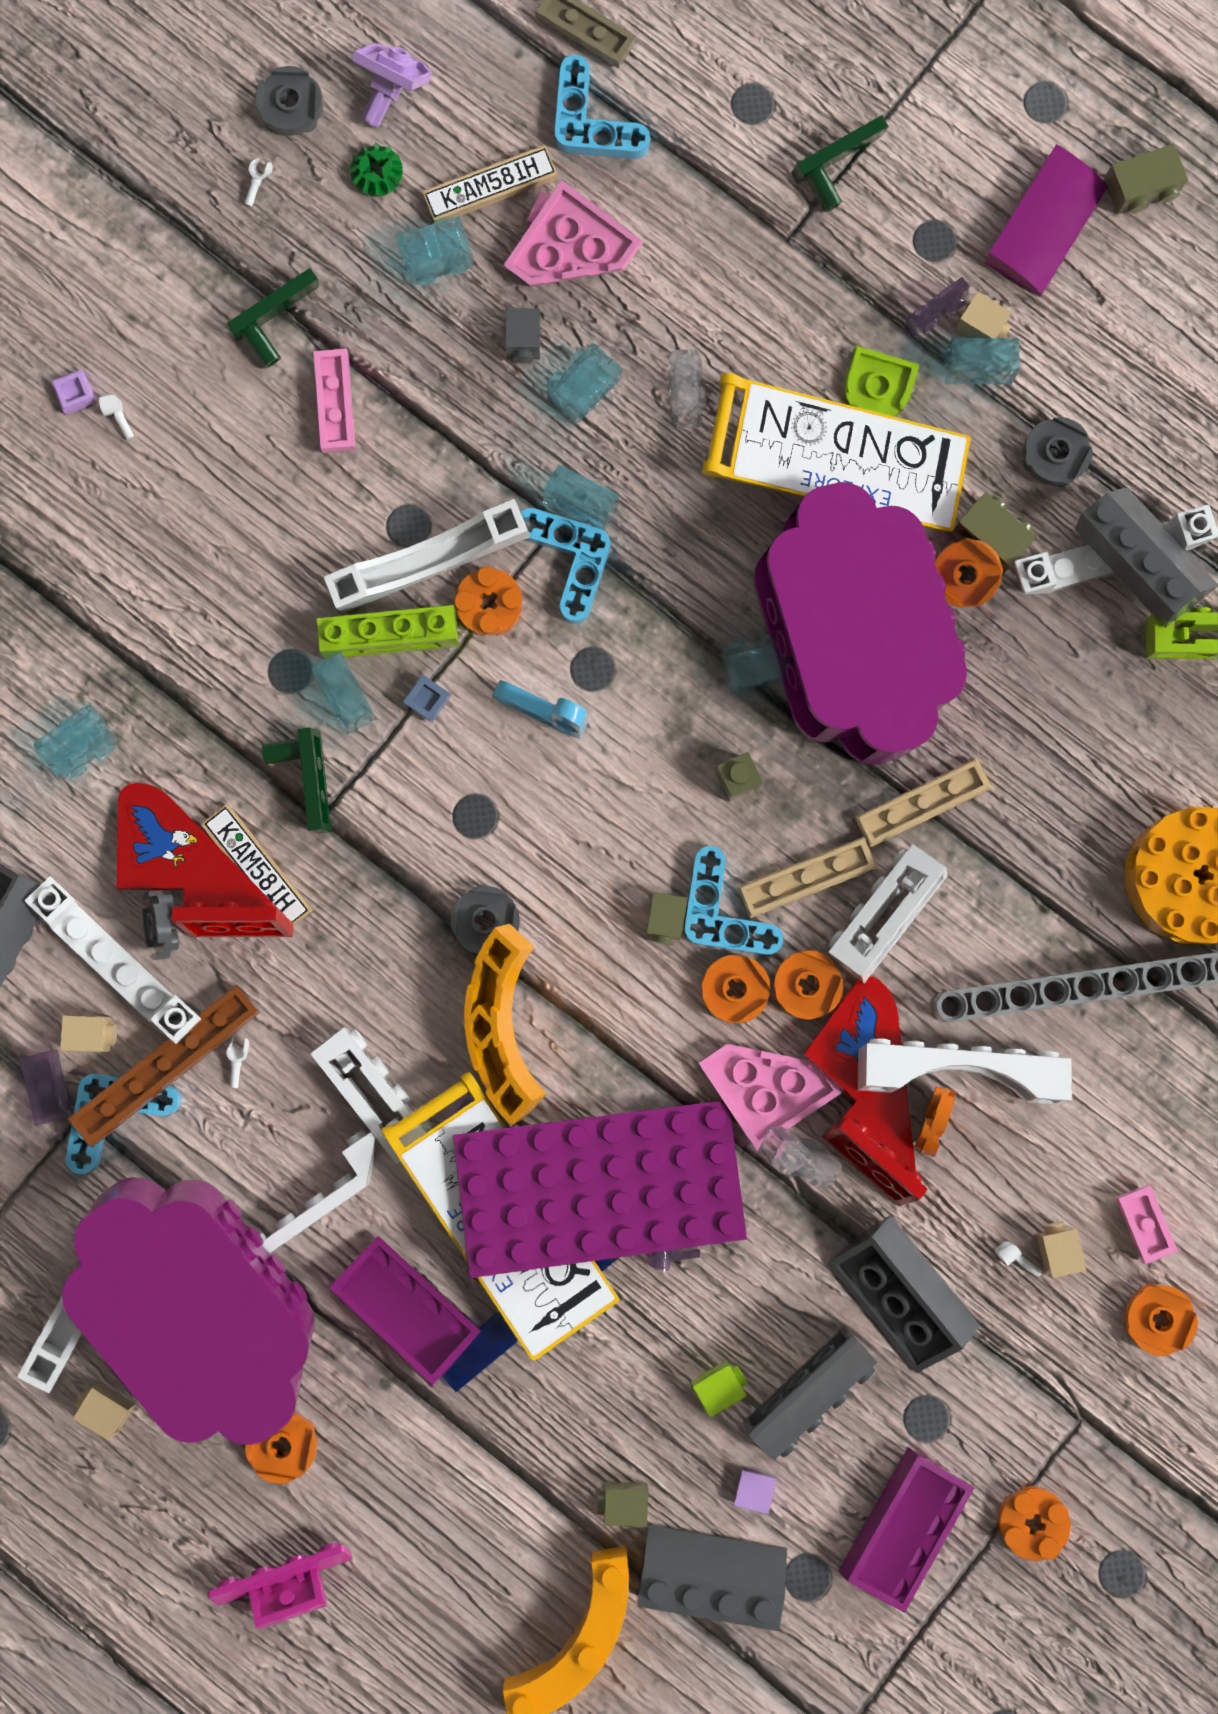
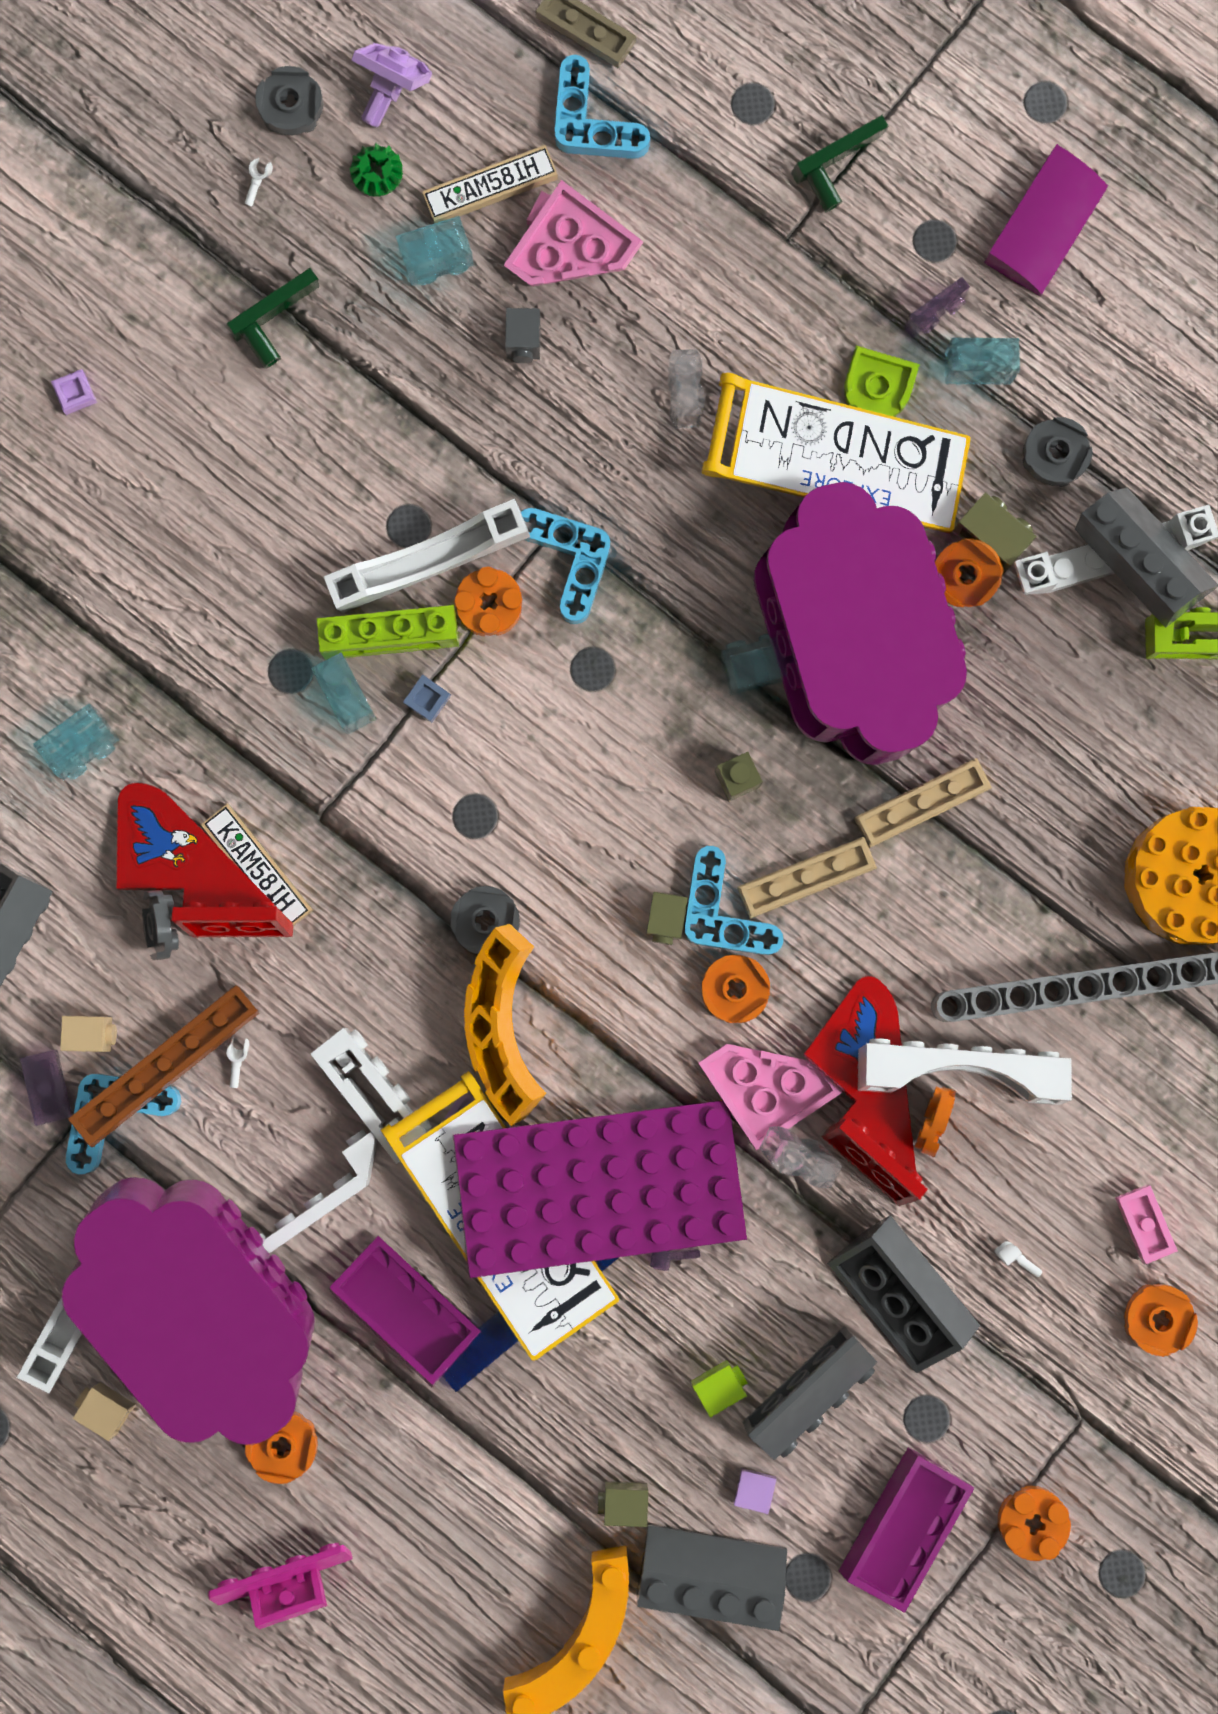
(111, 961): white slope -> none
(112, 405): white hand -> none
(310, 751): dark green piece -> none
(334, 400): bright pink plate -> none
(563, 716): medium azure beam -> none
(580, 498): clear light blue brick -> none
(583, 382): clear light blue brick -> none
(826, 977): orange plate -> none
(921, 868): white brick -> none
(984, 319): tan brick -> none
(1060, 1250): tan brick -> none
(1146, 179): olive brick -> none

